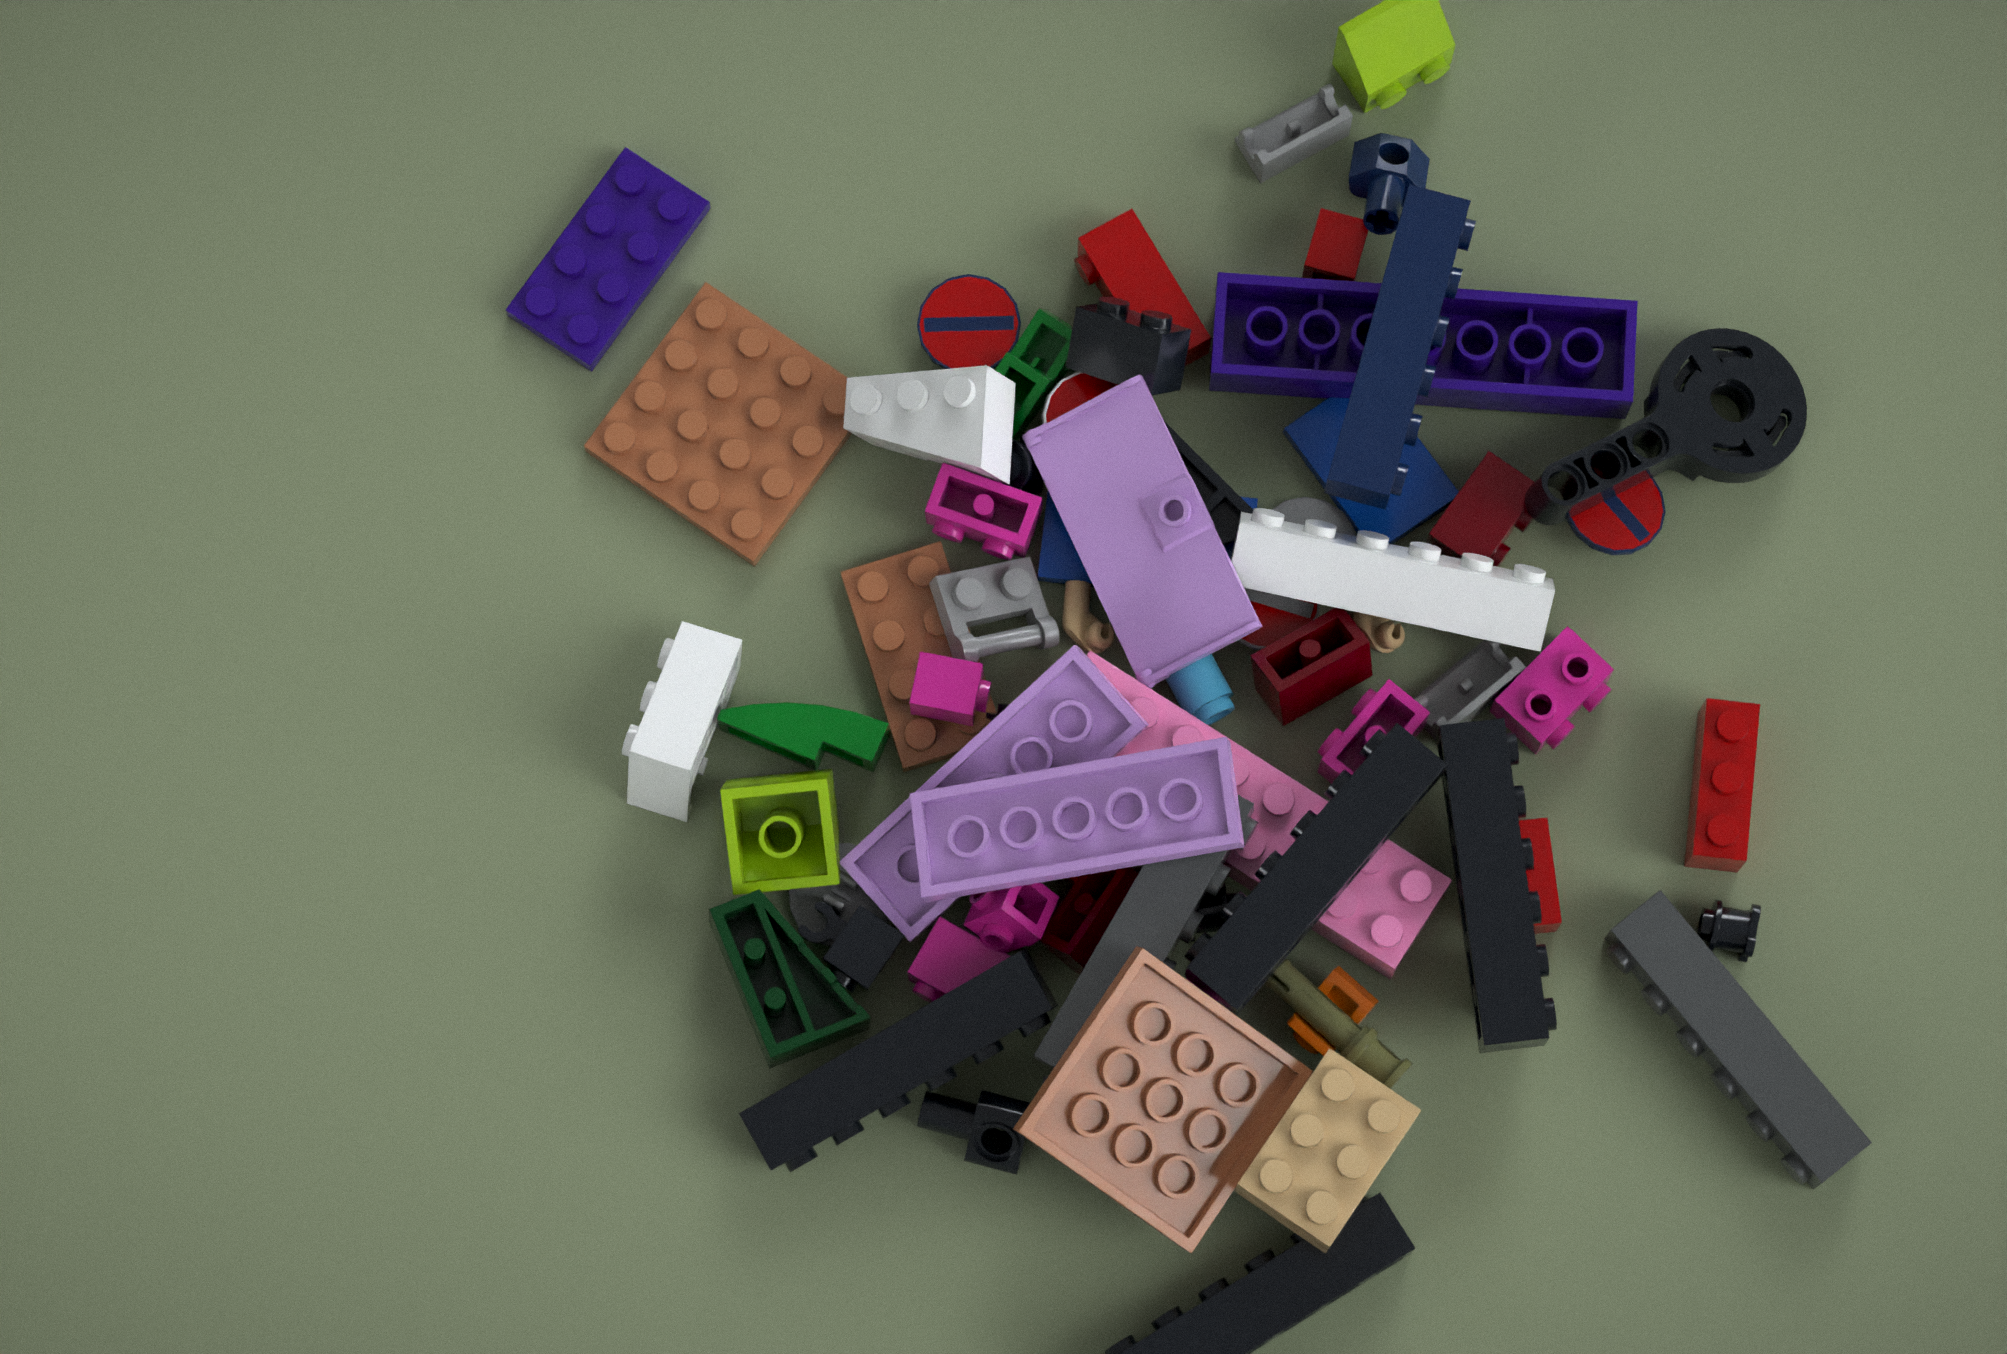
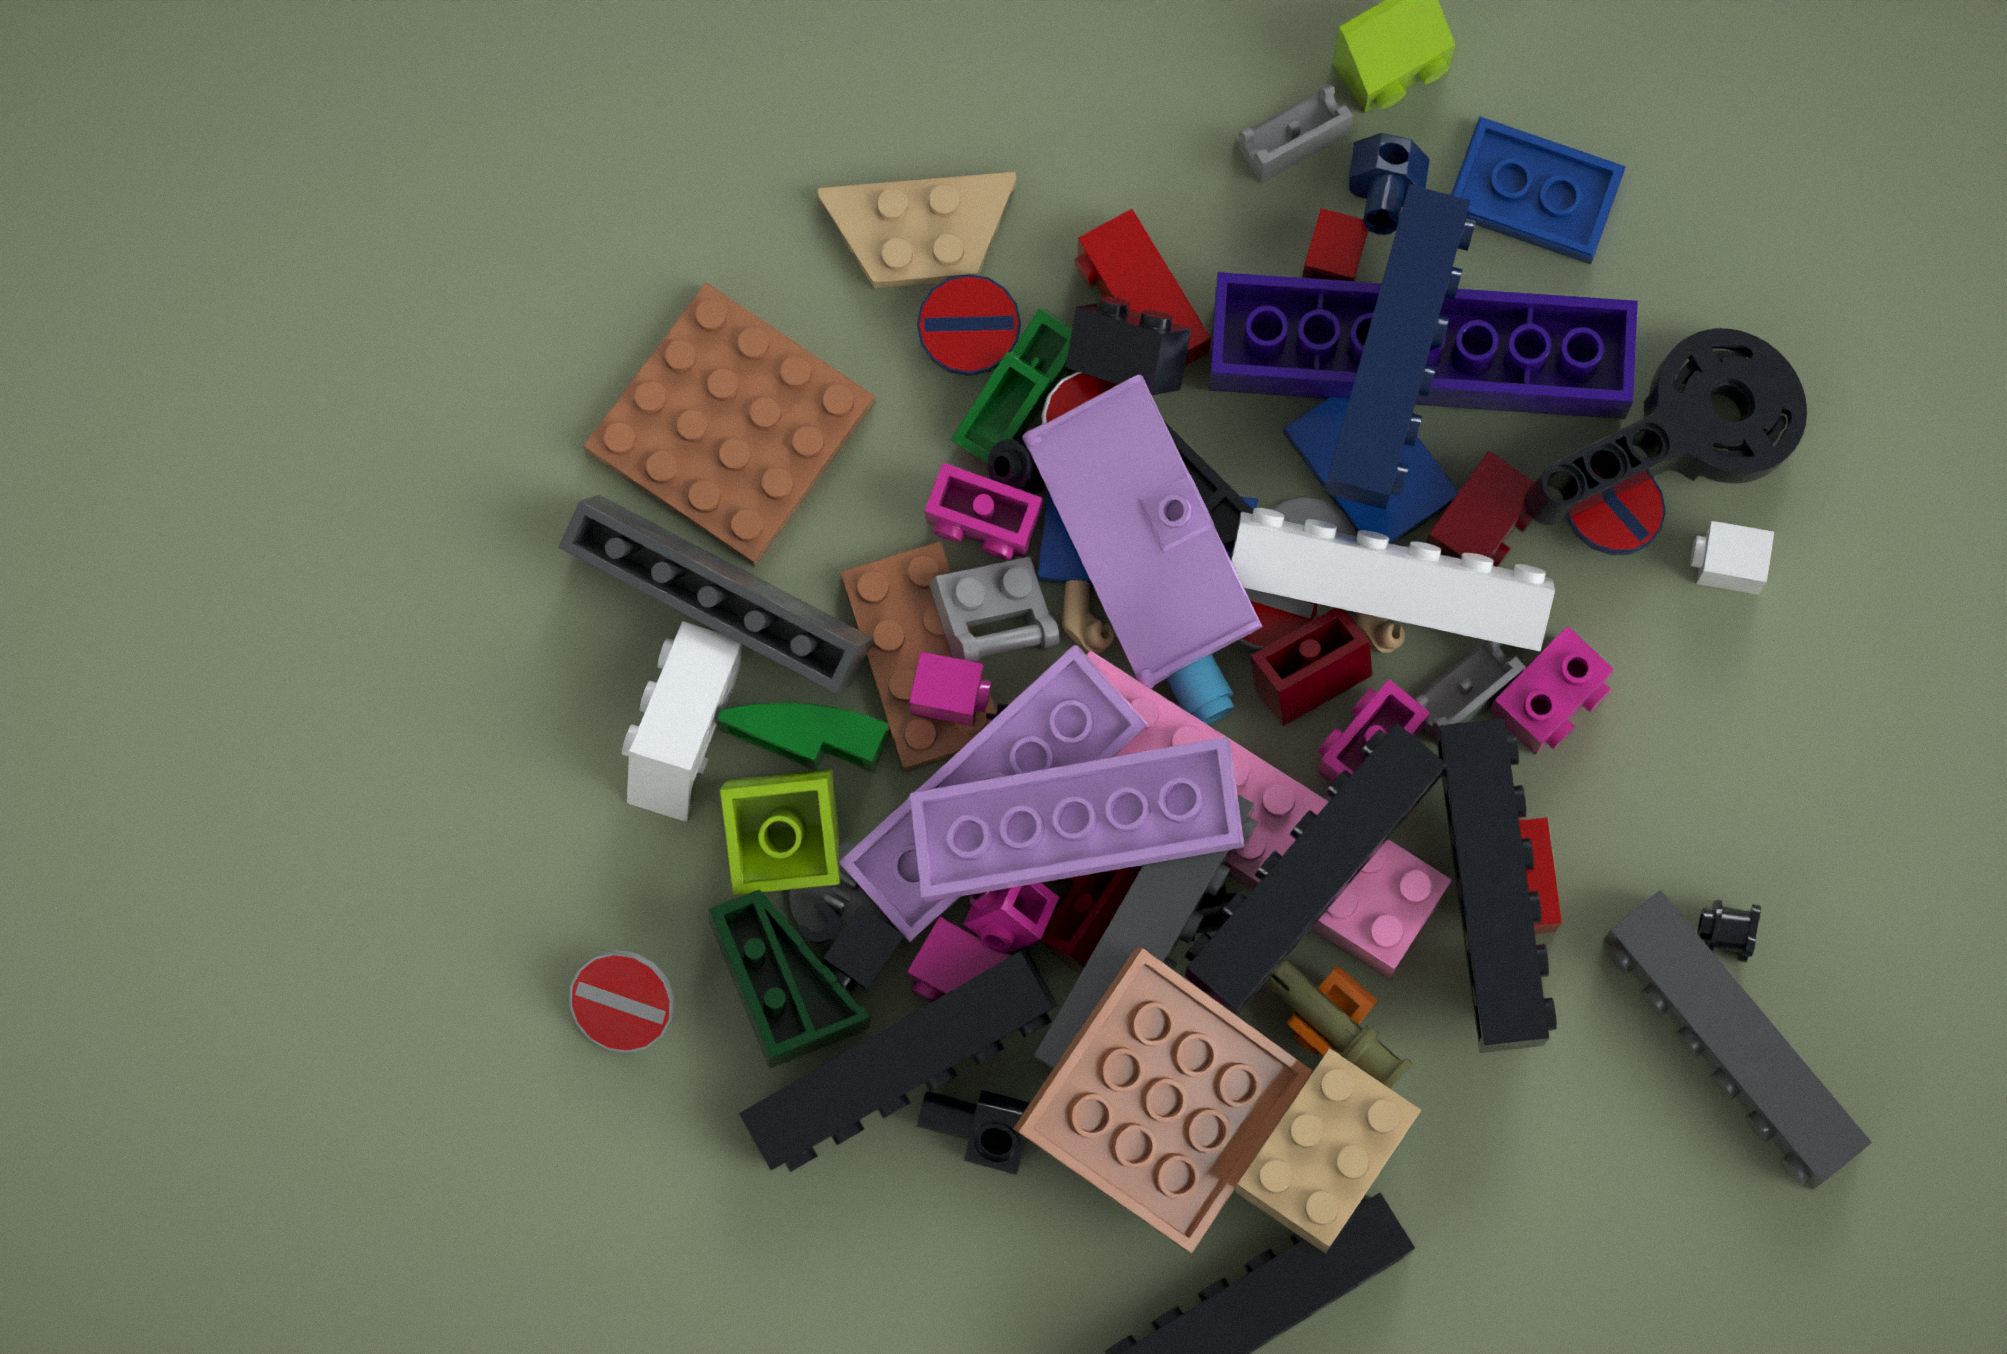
(608, 259): dark purple plate -> none
(621, 1001): none -> red piece
(716, 593): none -> dark grey brick
(920, 227): none -> tan wing
(938, 416): white wedge -> none
(1537, 189): none -> blue tile
(1722, 785): red brick -> none
(1732, 557): none -> white brick

